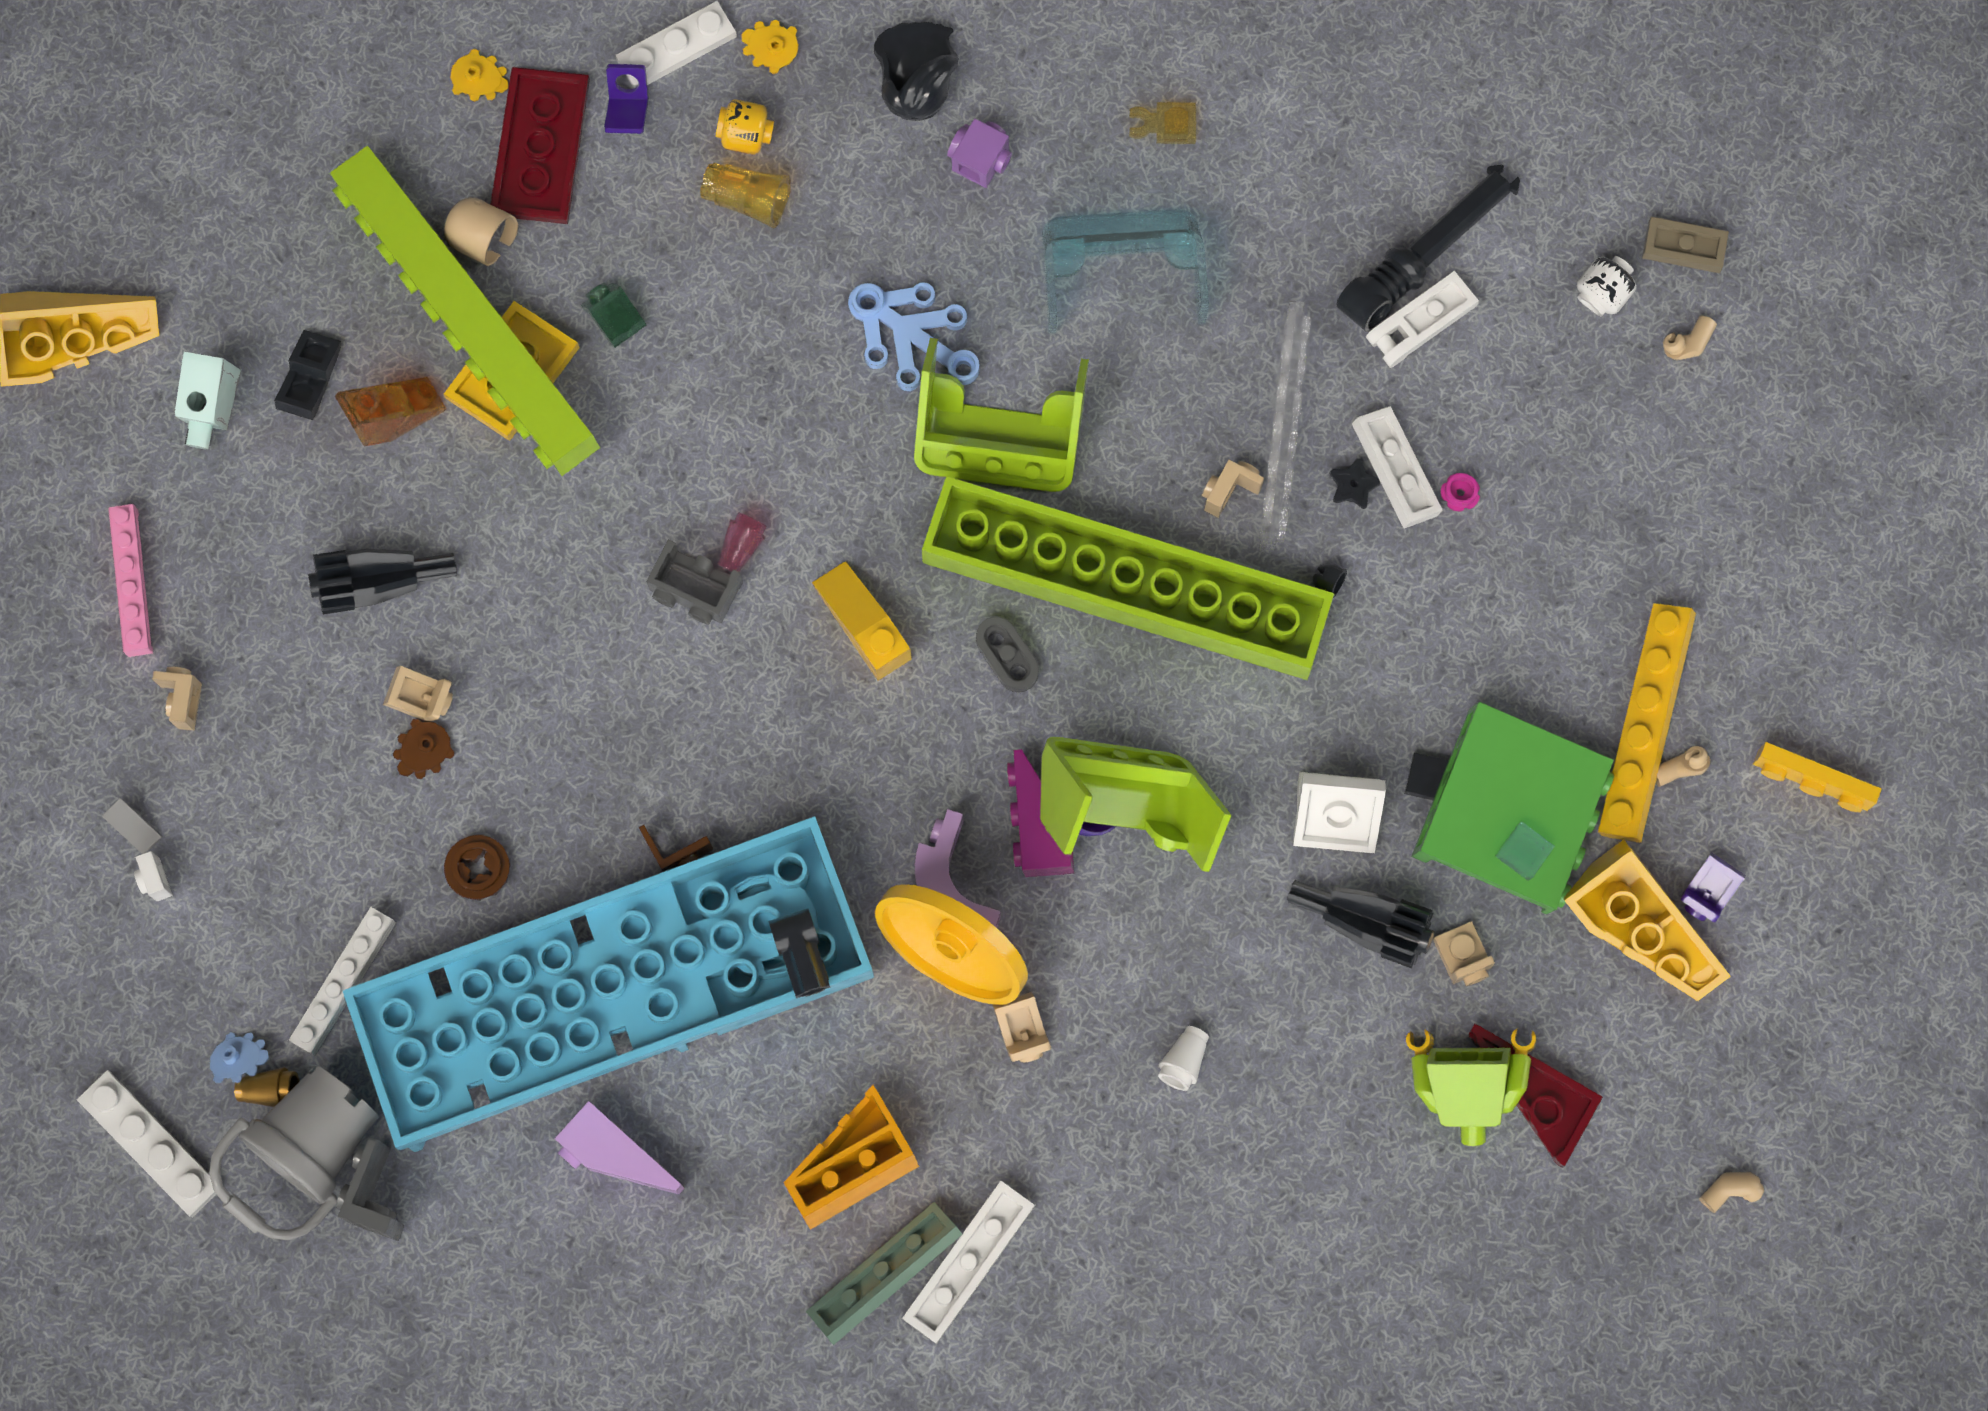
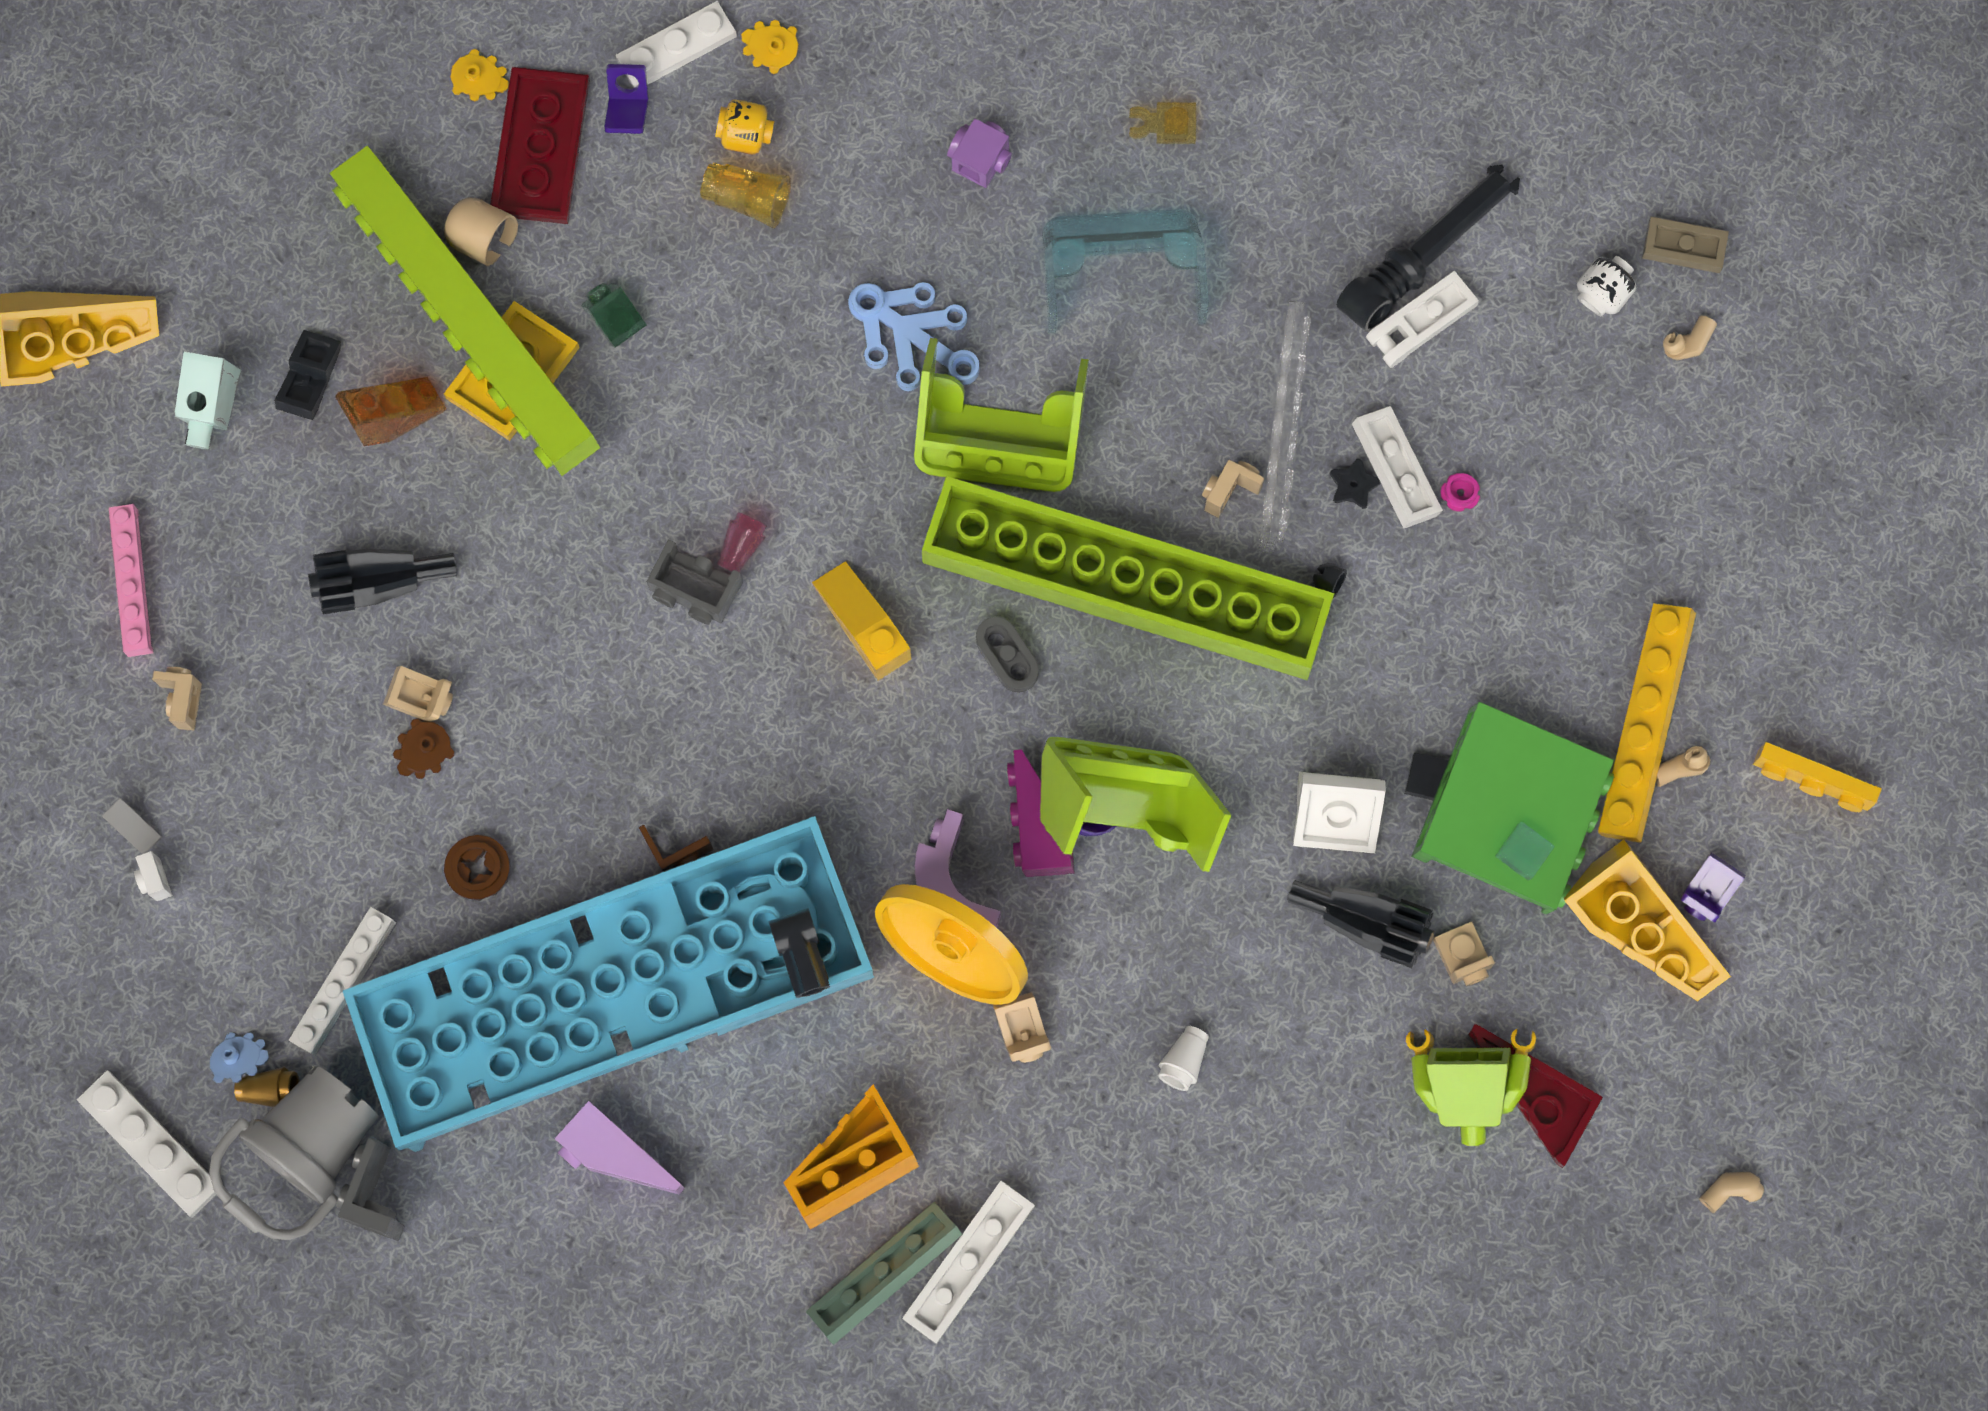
(915, 68): black piece -> none

